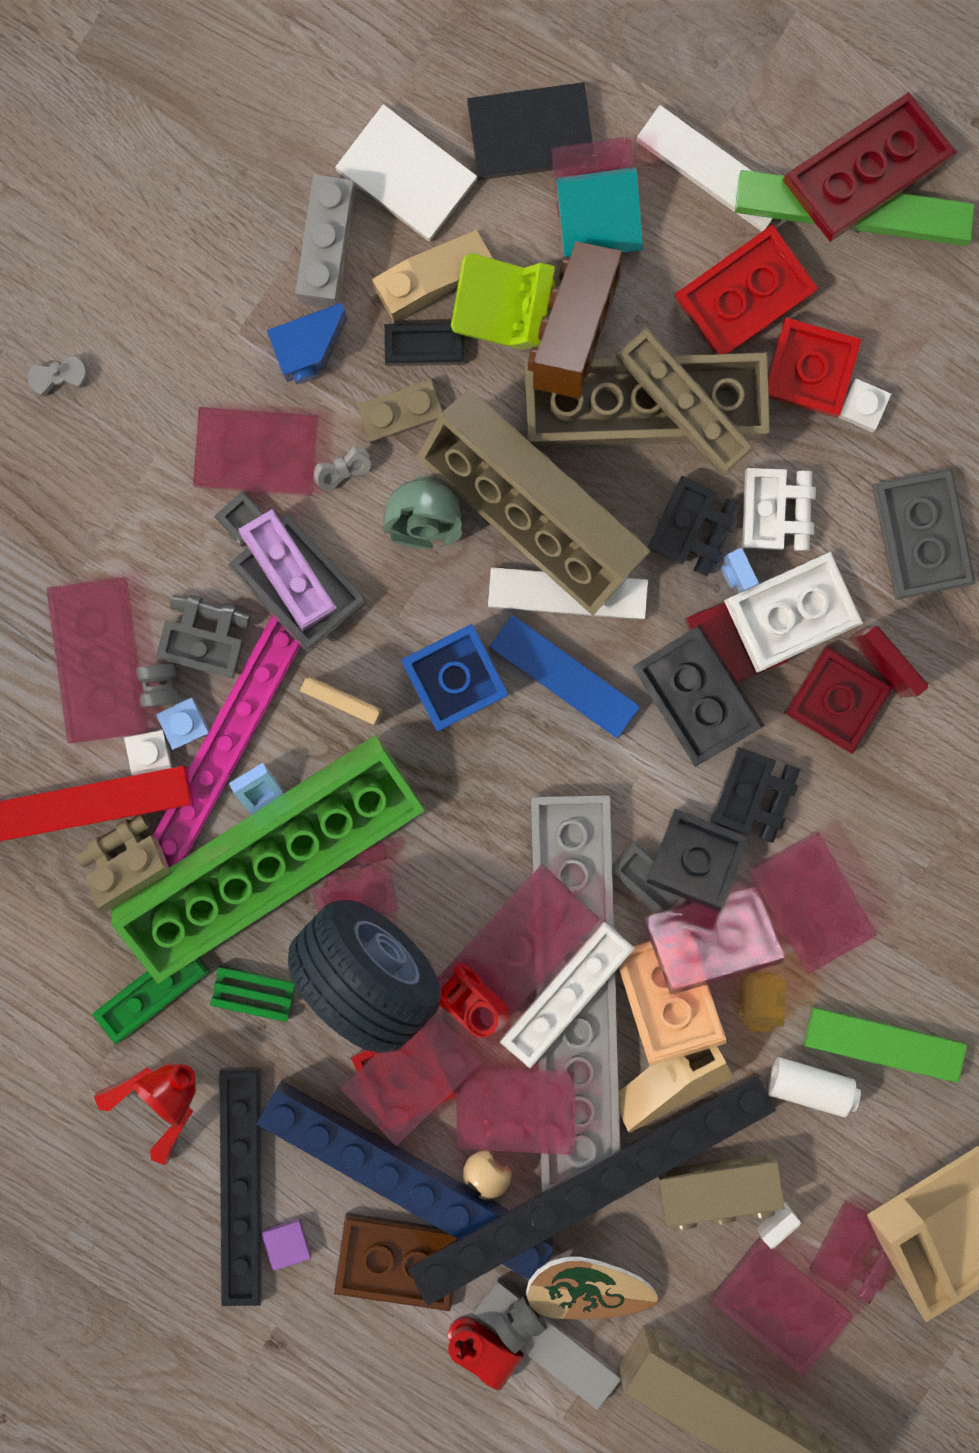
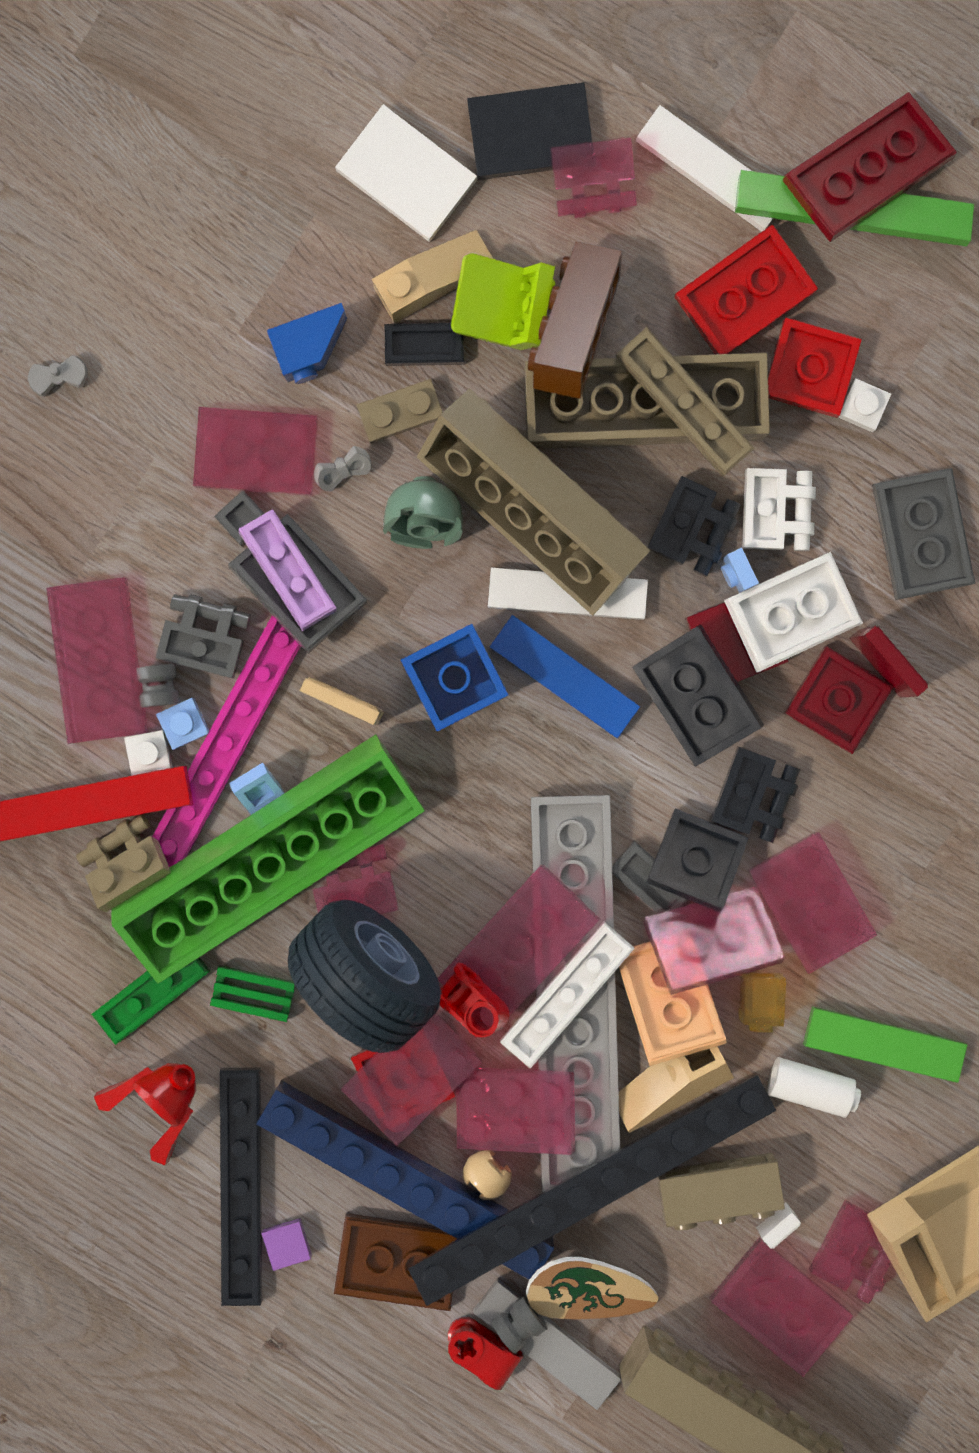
(325, 241): light grey brick -> none
(600, 210): teal tile -> none

